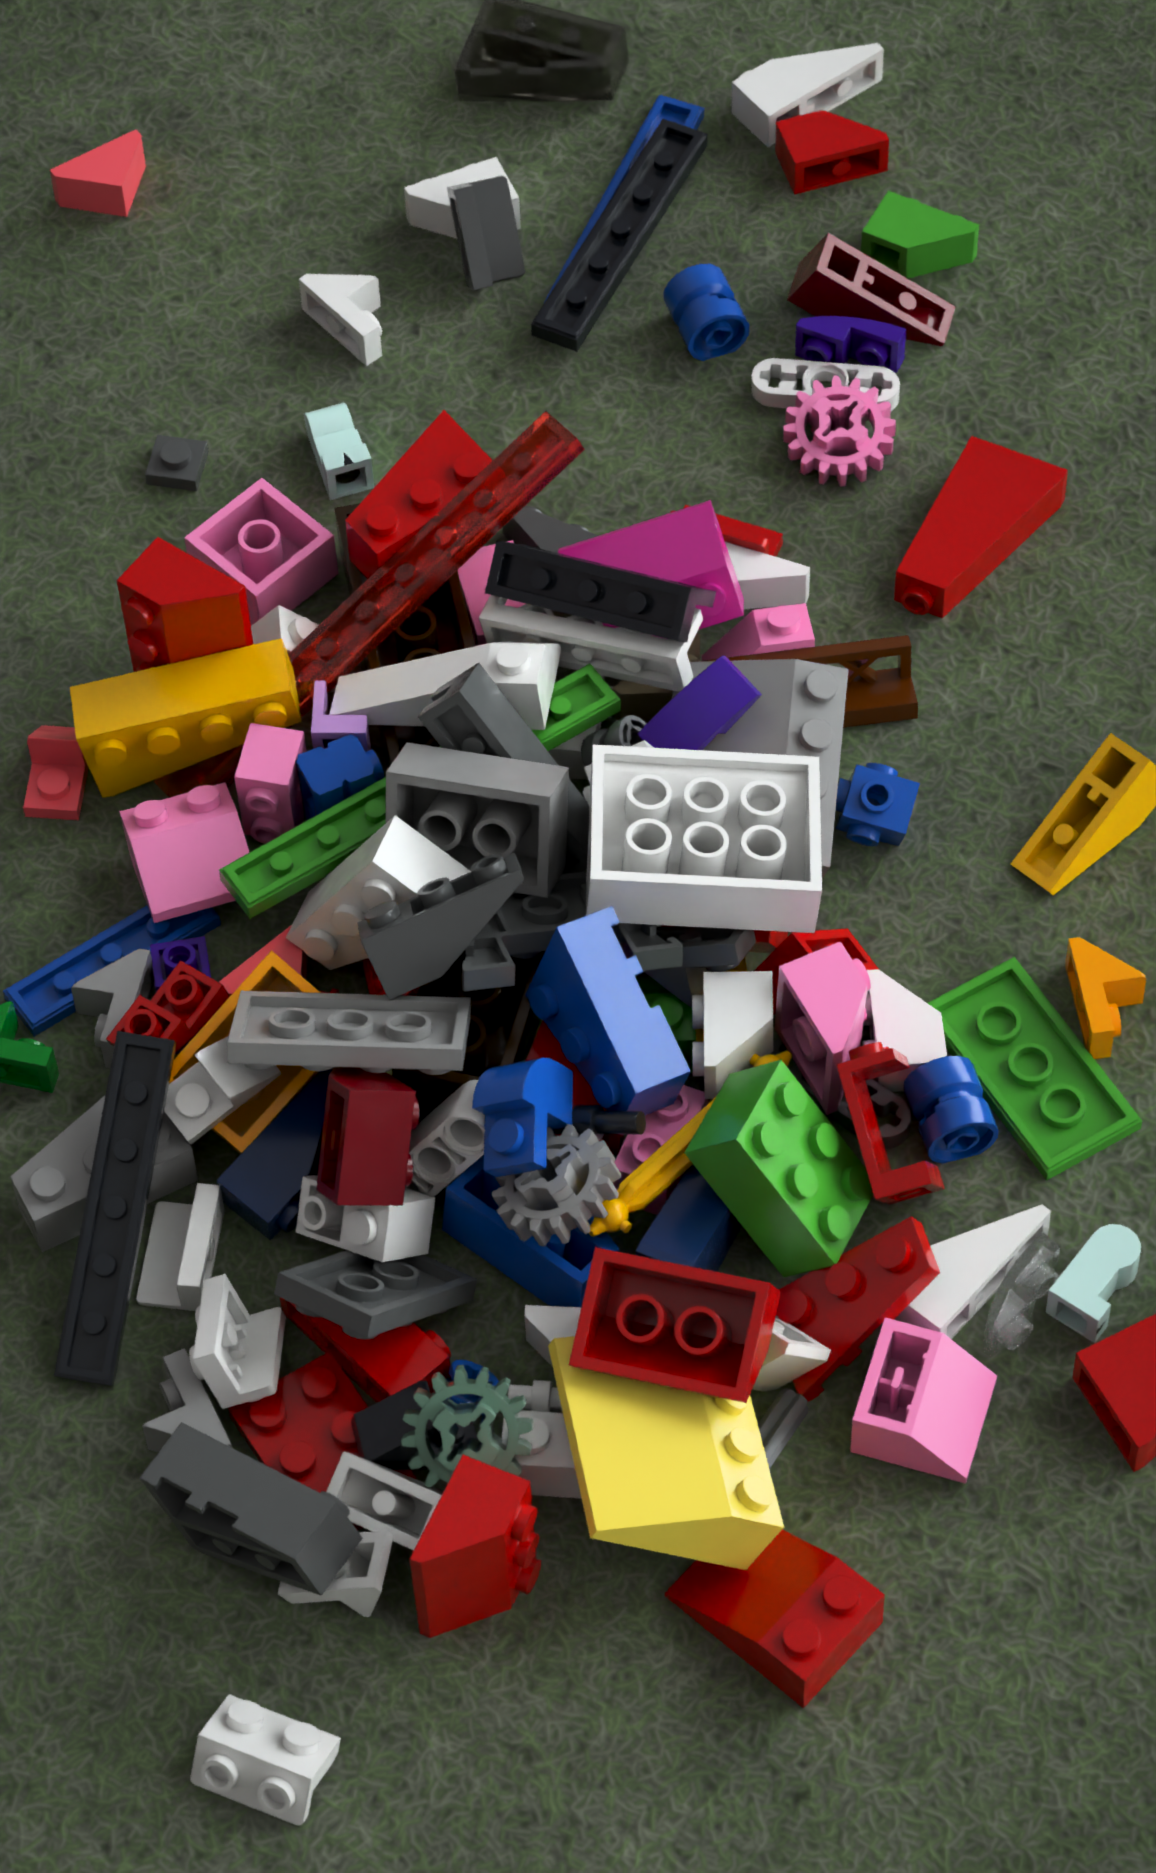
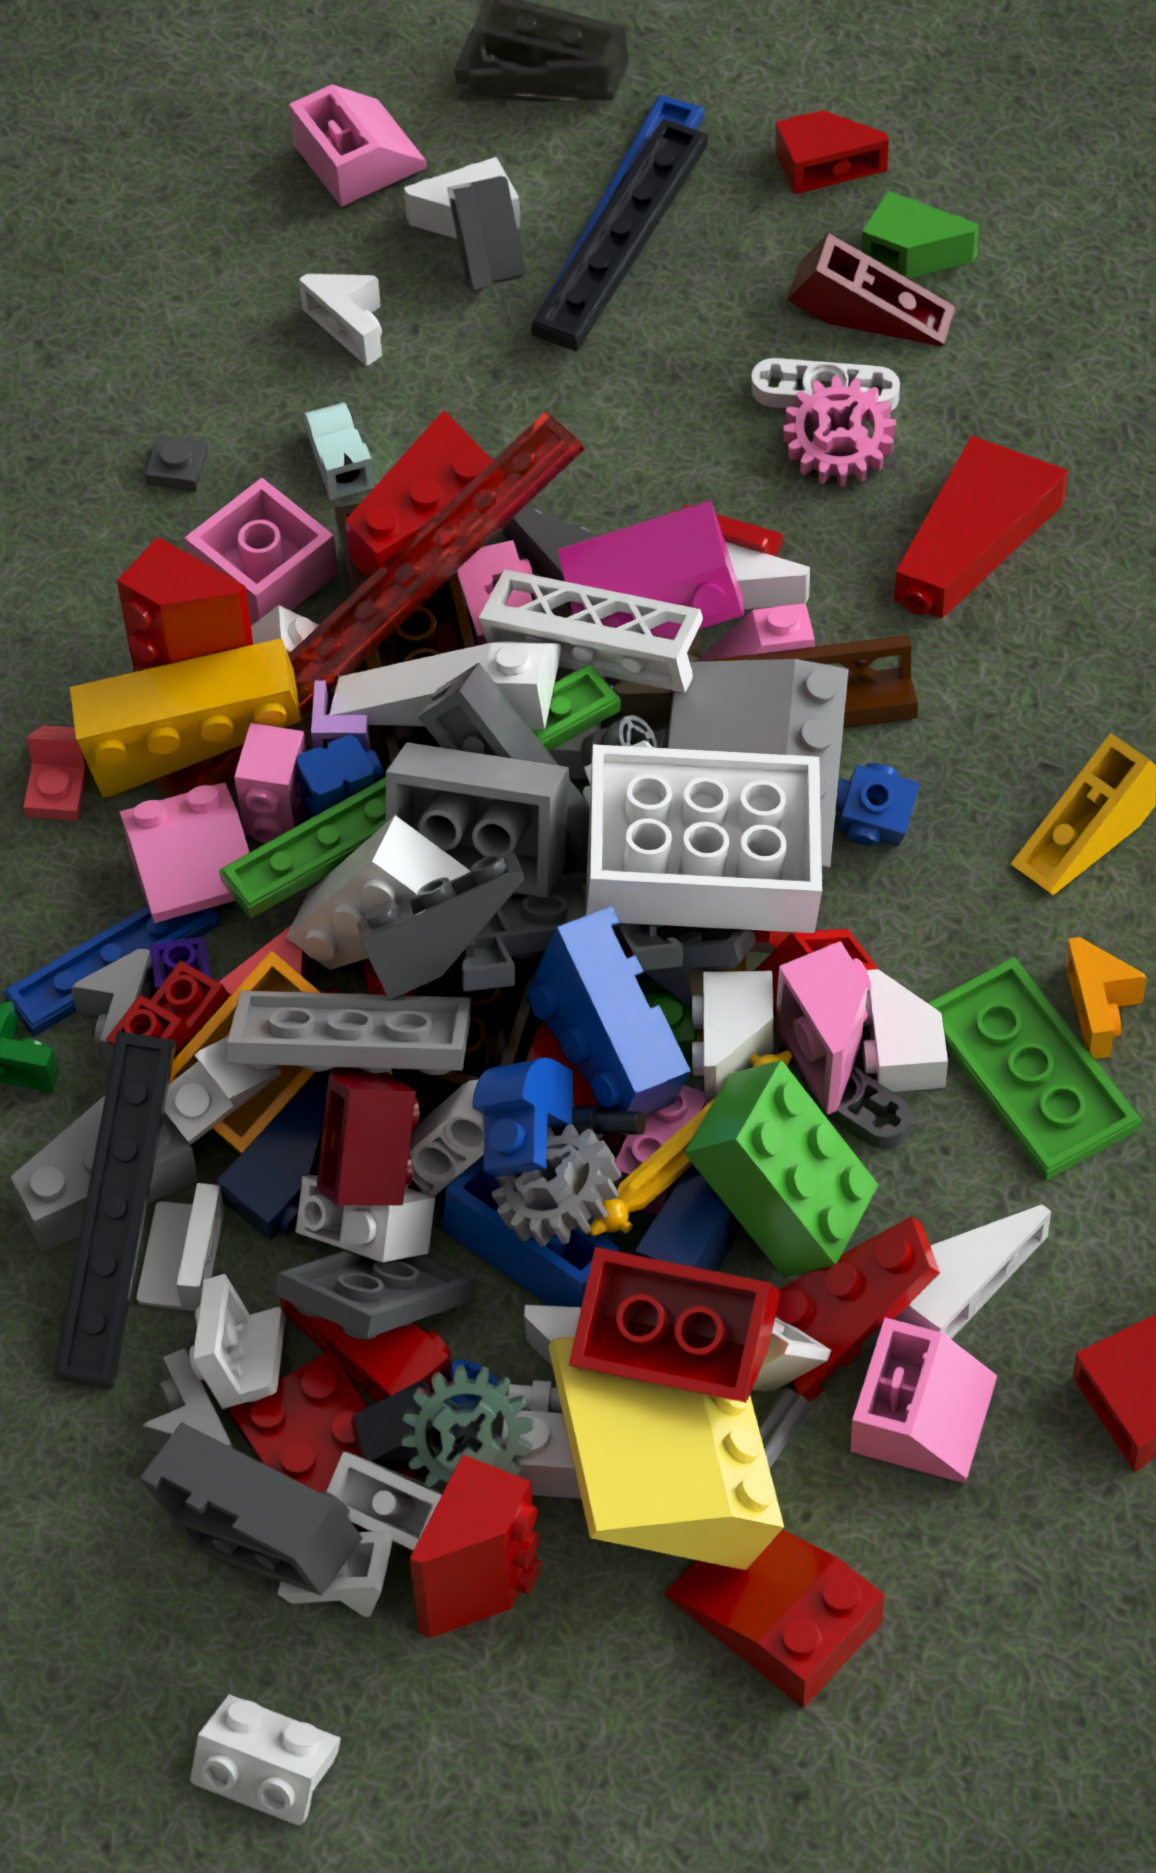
(103, 177): coral slope -> none
(351, 143): none -> bright pink slope
(595, 590): black fence -> none
(702, 709): dark purple slope -> none
(706, 311): blue wheel -> none
(803, 86): white slope -> none
(842, 338): dark purple slope -> none
(887, 1184): red panel -> none
(950, 1109): blue wheel -> none
(1013, 1306): clear slope -> none
(1099, 1268): light aqua leg -> none

